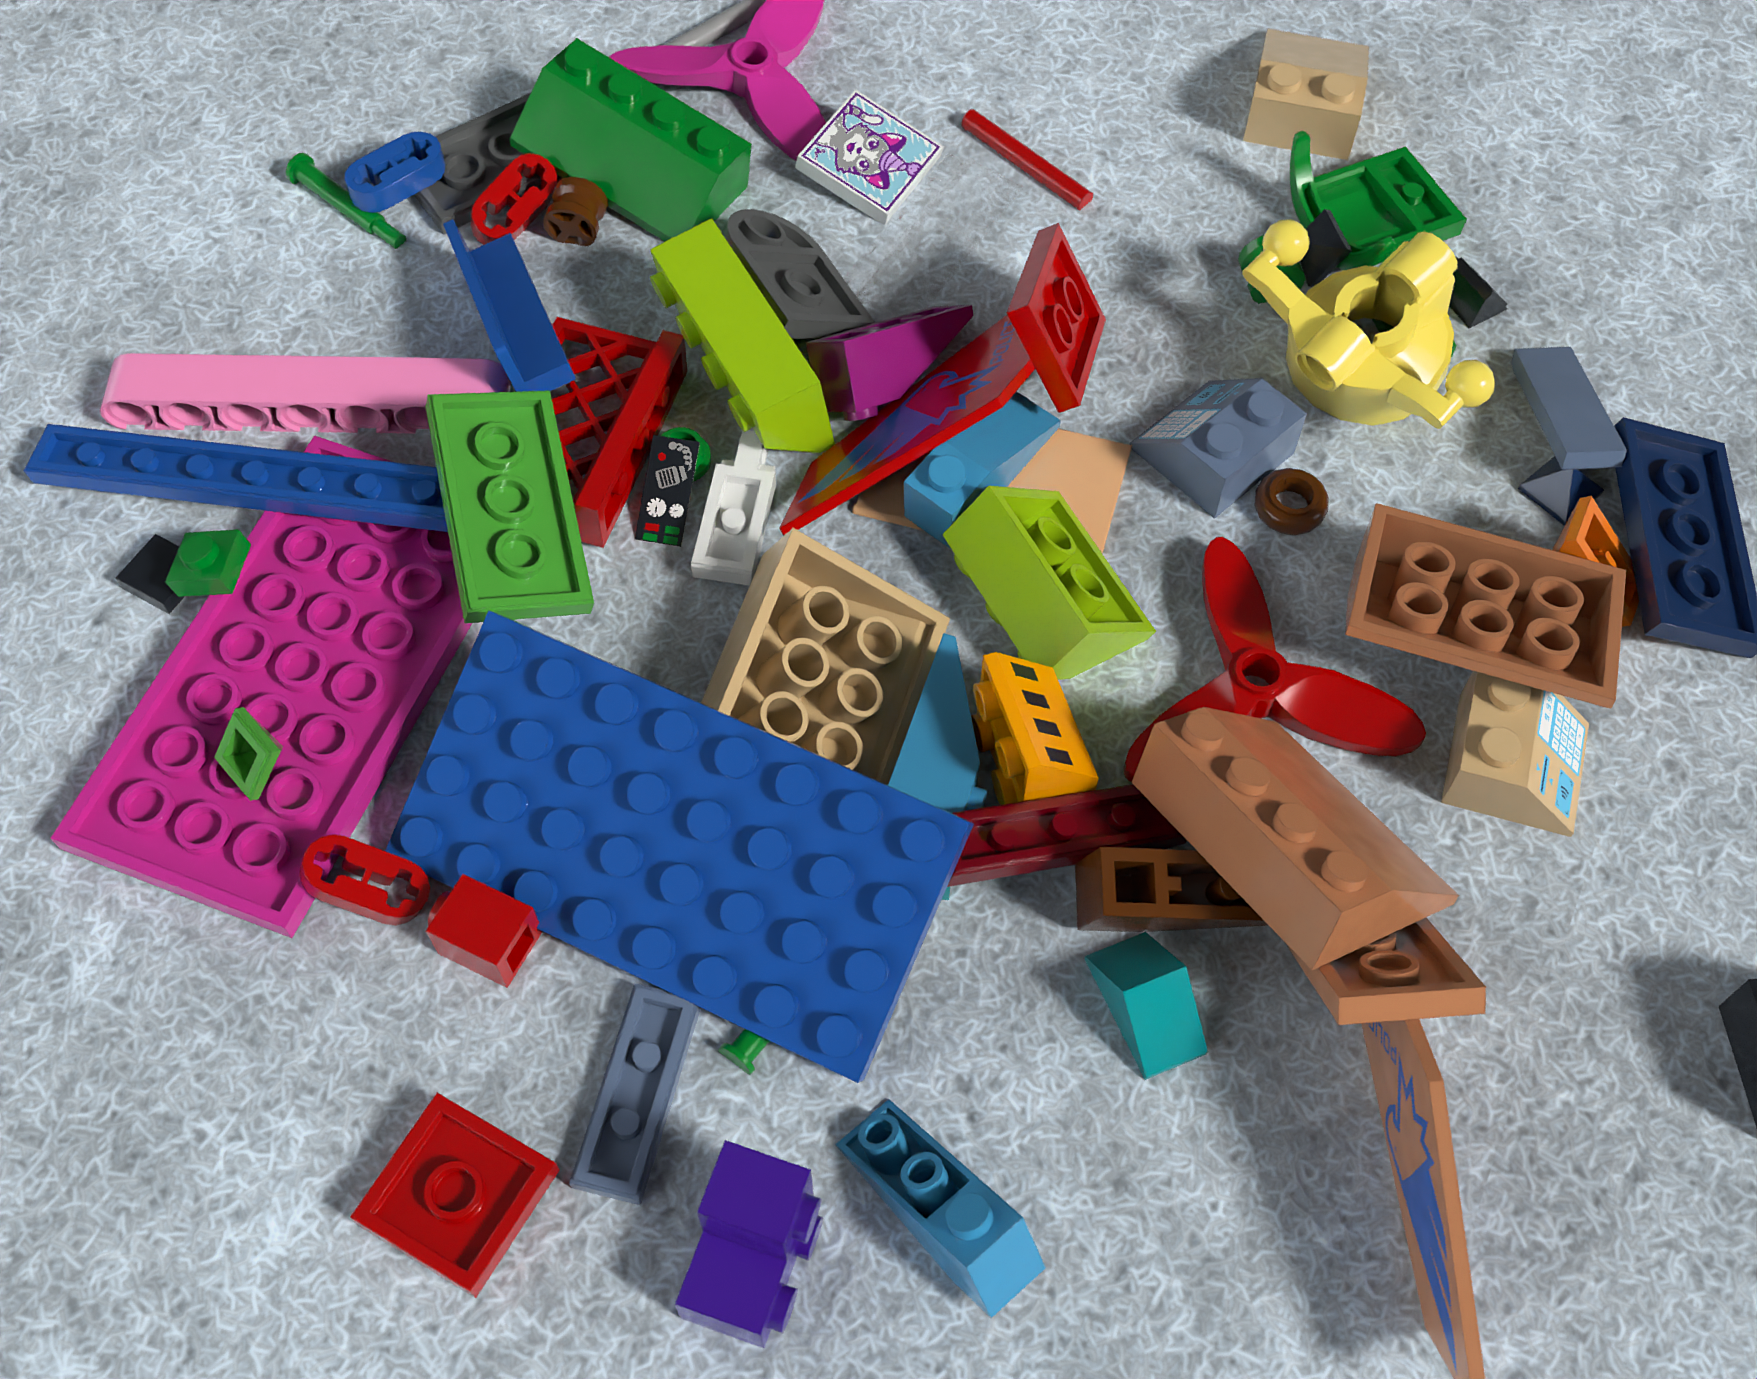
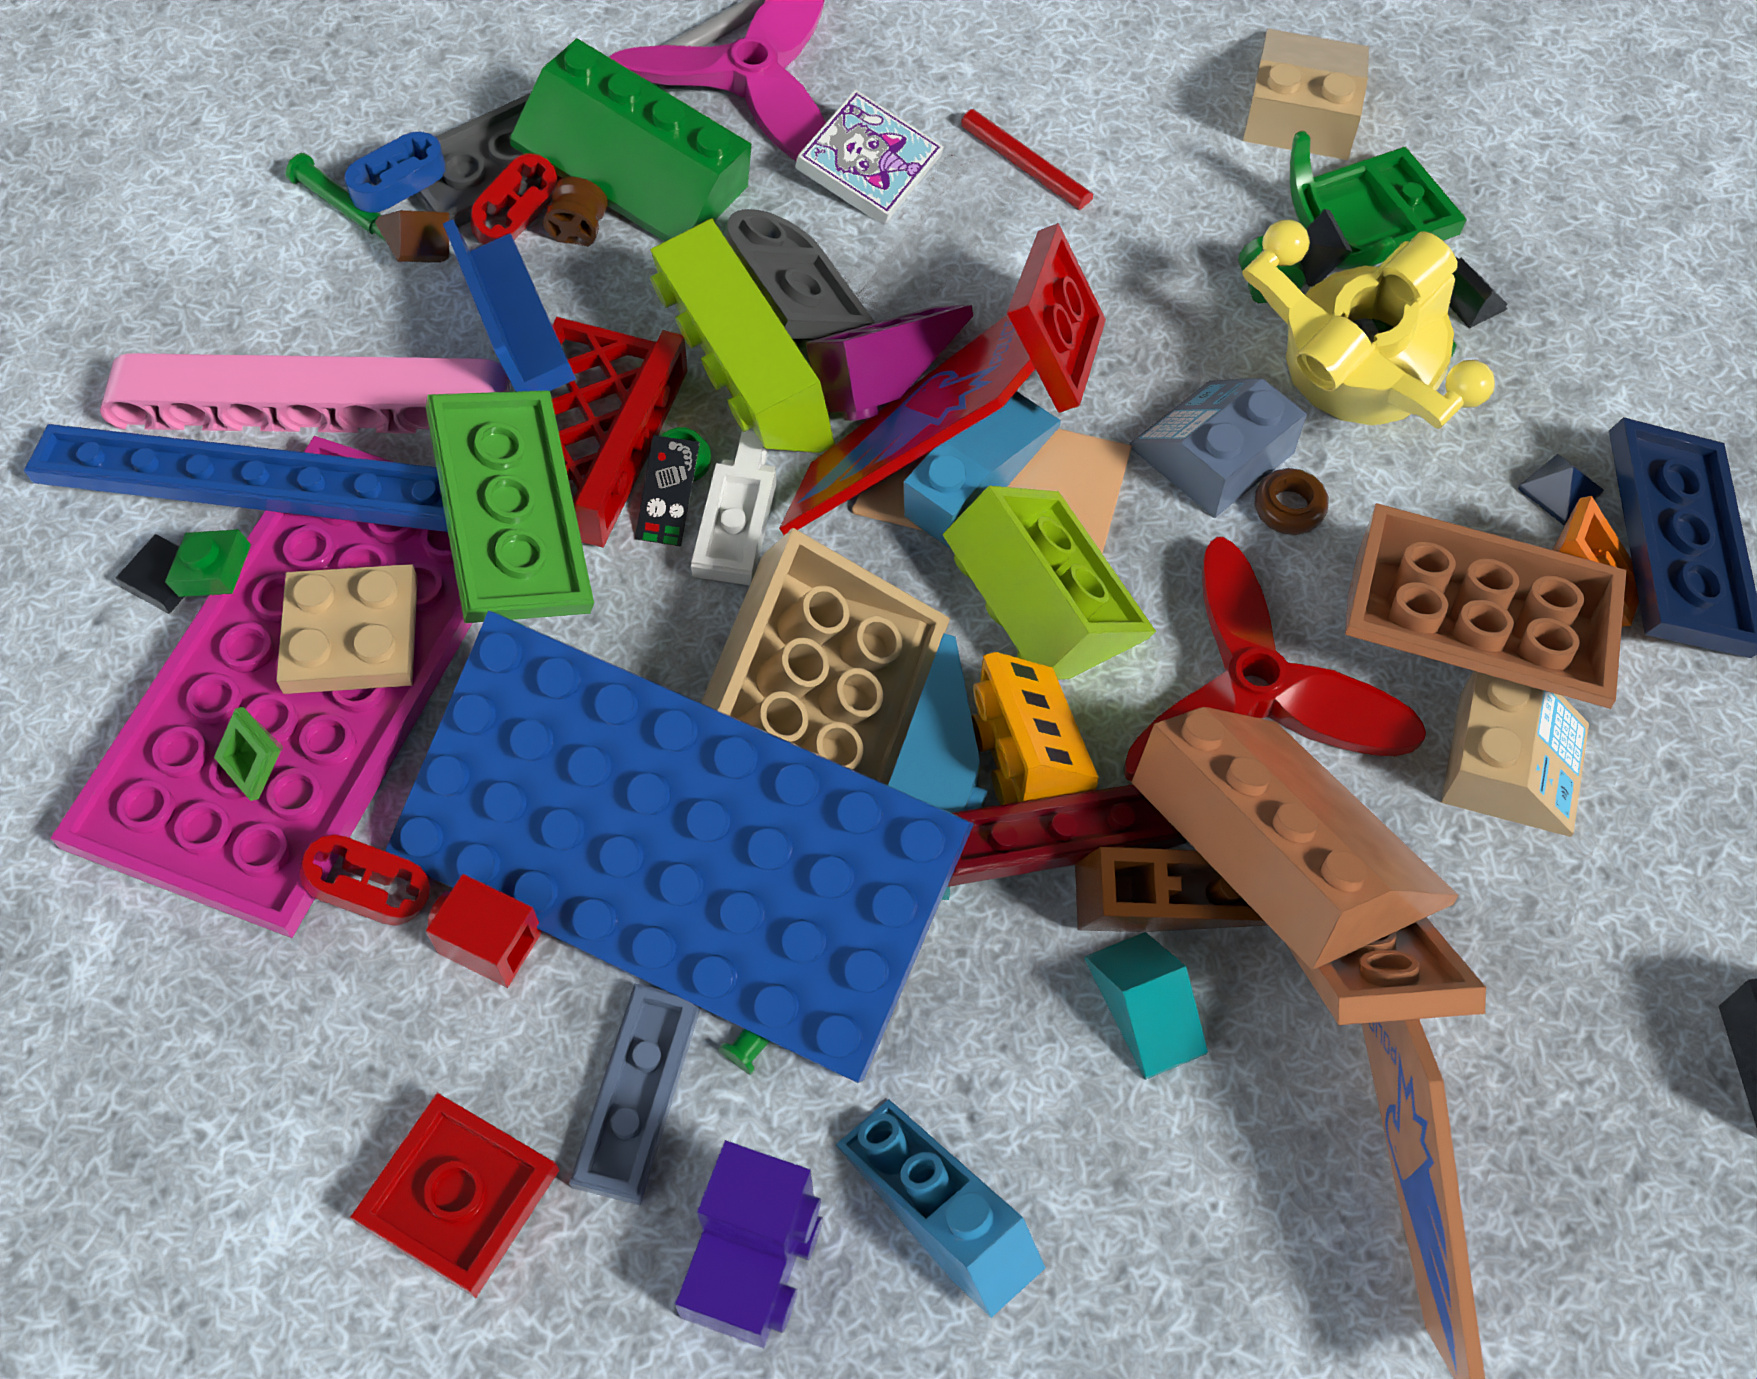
(348, 629): none -> tan plate
(416, 235): none -> reddish brown slope
(1568, 408): sand blue tile -> none

